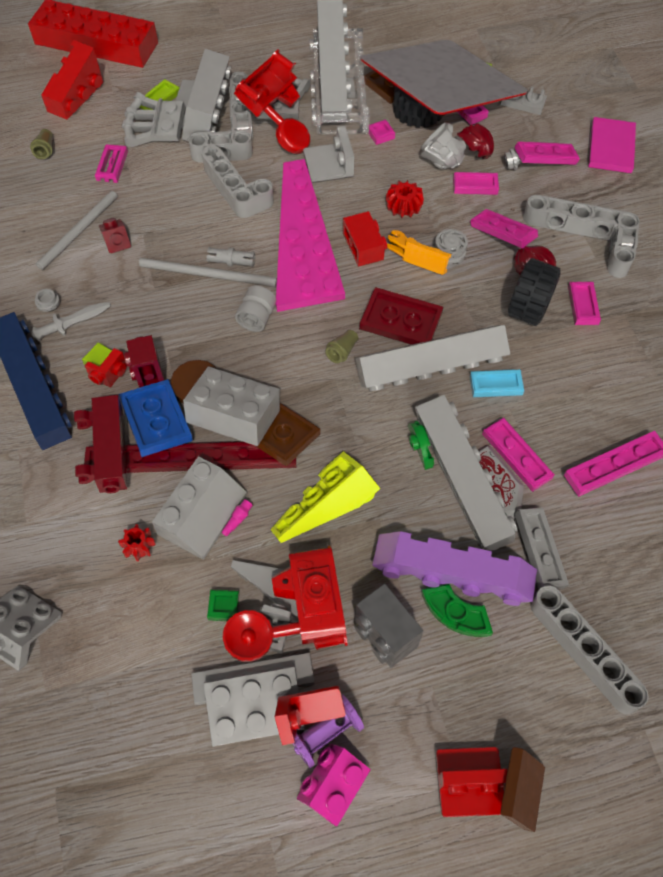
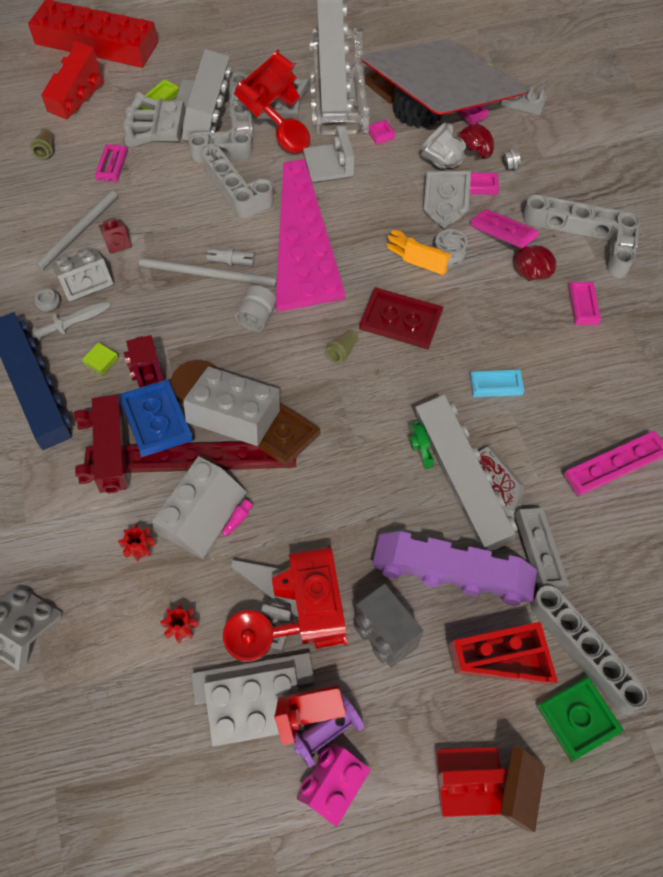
(82, 273): none -> light grey bracket
(109, 371): red bracket -> none
(183, 616): none -> red gear
(222, 605): green tile -> none
(340, 490): neon yellow wedge -> none
(364, 238): red brick -> none
(404, 199): red gear -> none
(432, 356): light grey brick -> none
(447, 196): none -> light grey tile
(456, 614): green tile -> none
(505, 654): none -> red wedge
(518, 454): dark pink tile -> none
(534, 291): black tyre -> none
(546, 153): dark pink tile -> none
(580, 719): none -> green tile
(612, 145): dark pink tile -> none

